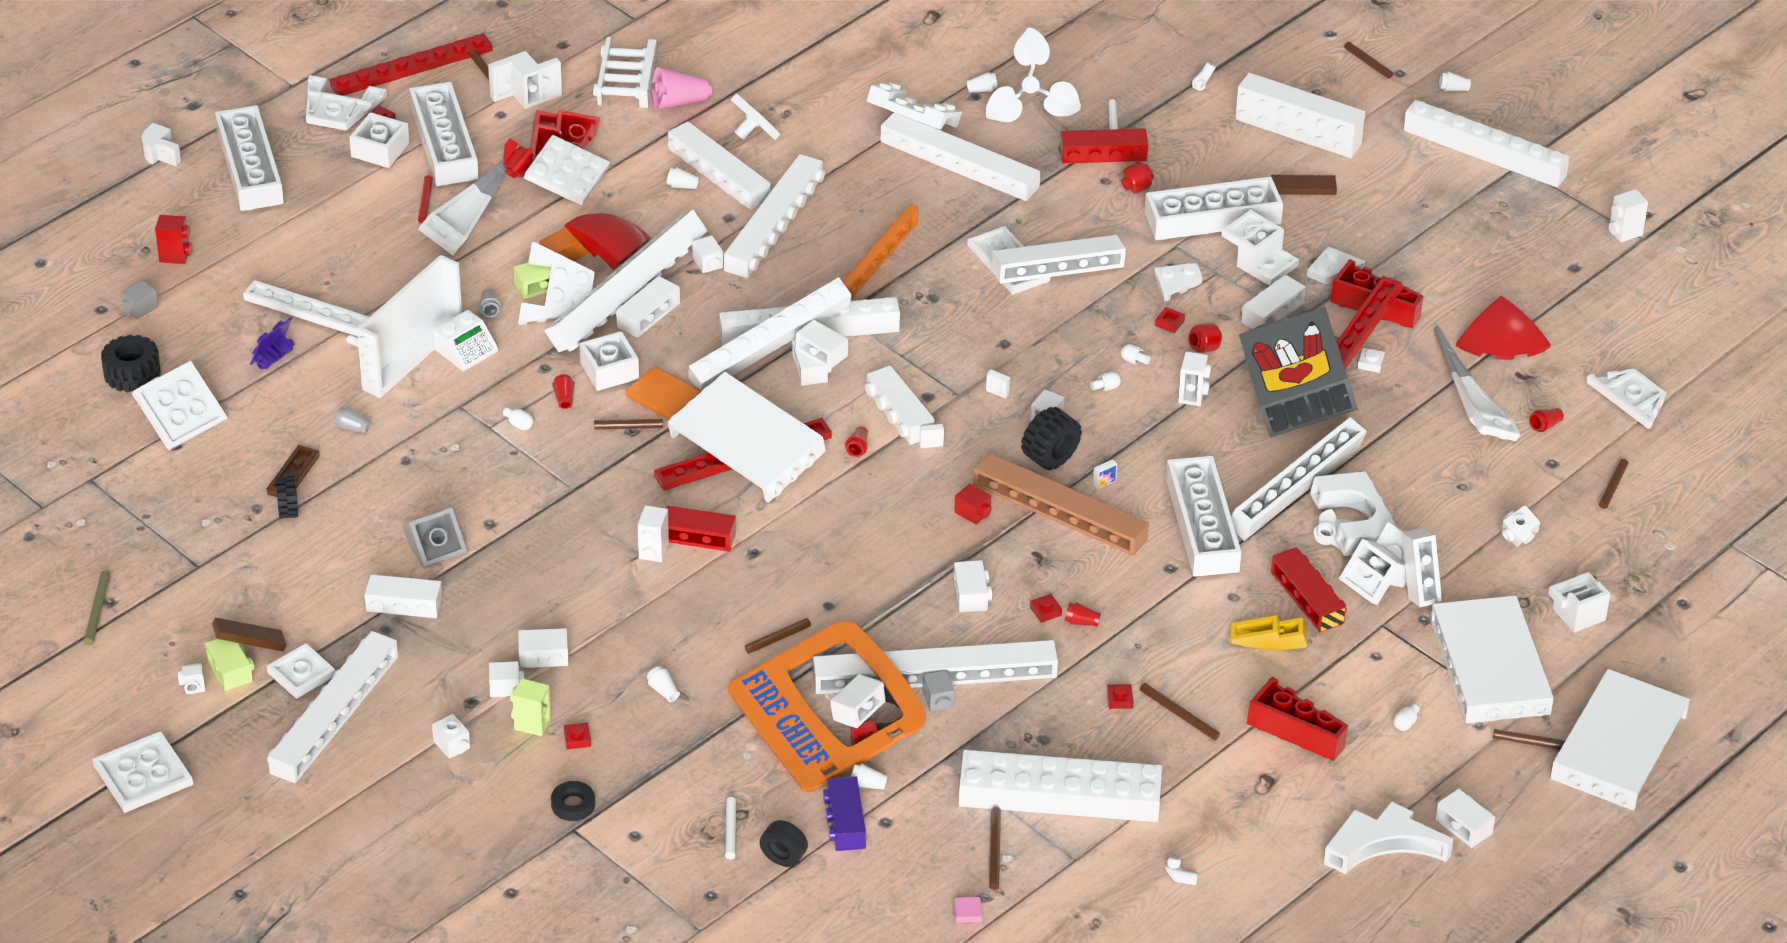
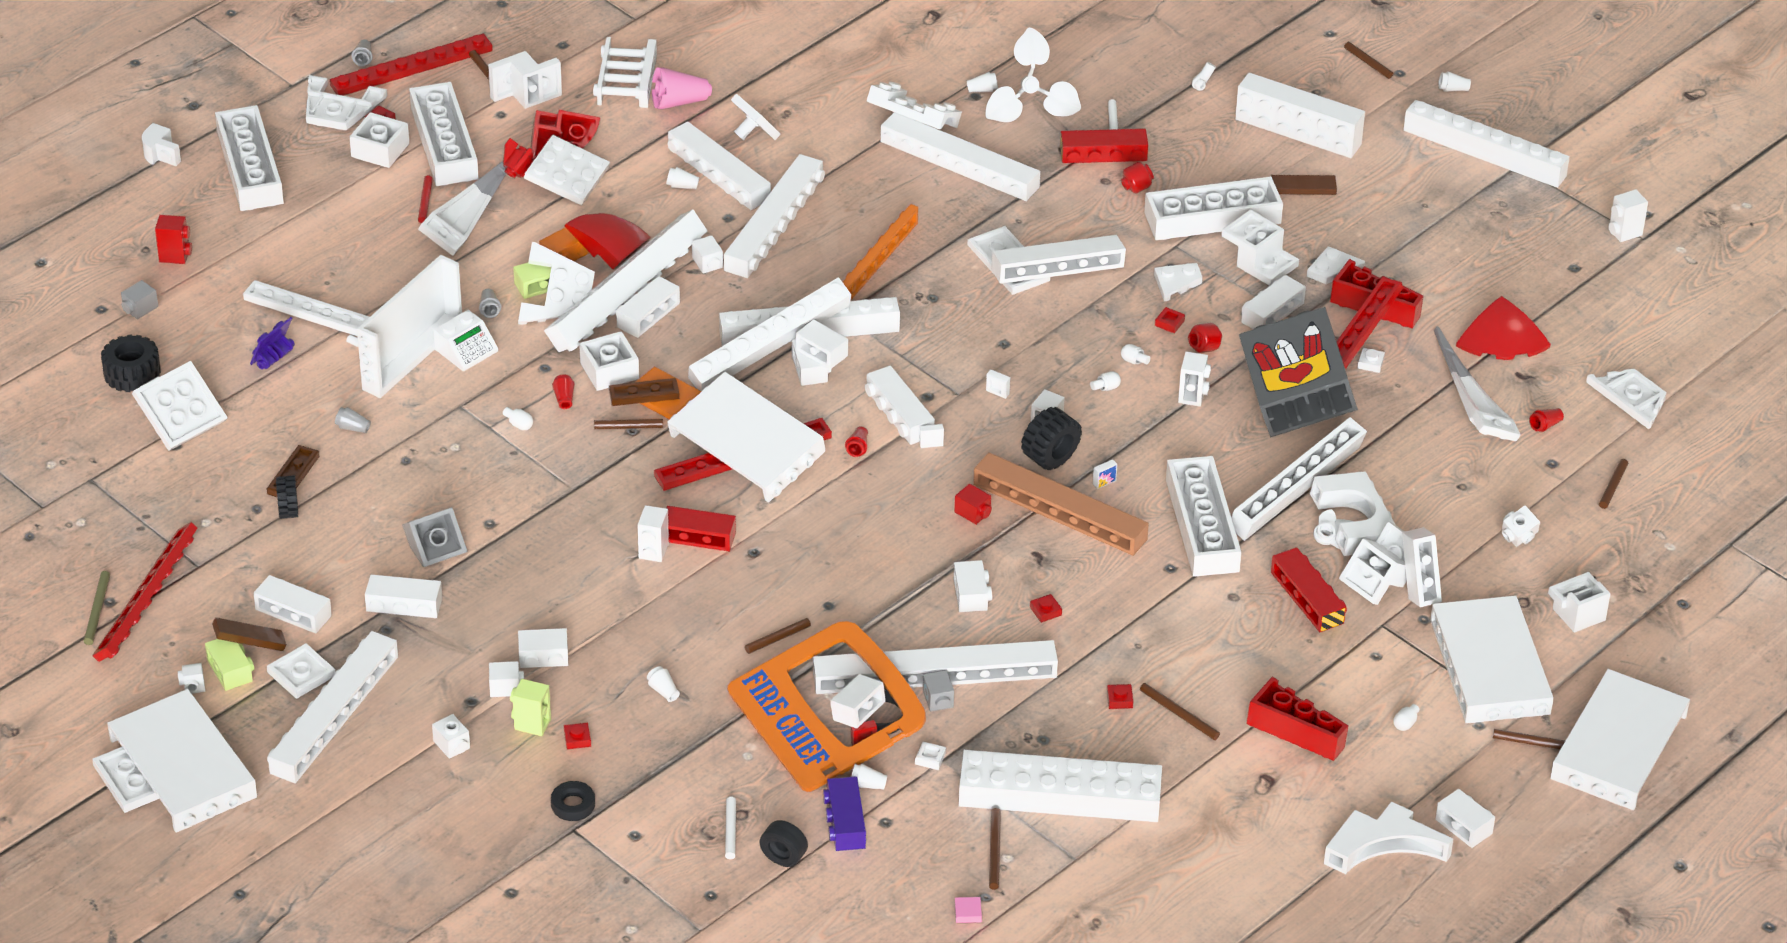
(141, 599): none -> red plate
(184, 759): none -> white panel
(292, 604): none -> white brick
(362, 53): none -> light grey cone
(643, 392): none -> reddish brown tile
(930, 755): none -> white tile
(1081, 615): cone -> none
(1178, 874): white arm -> none
(1270, 633): yellow slope -> none

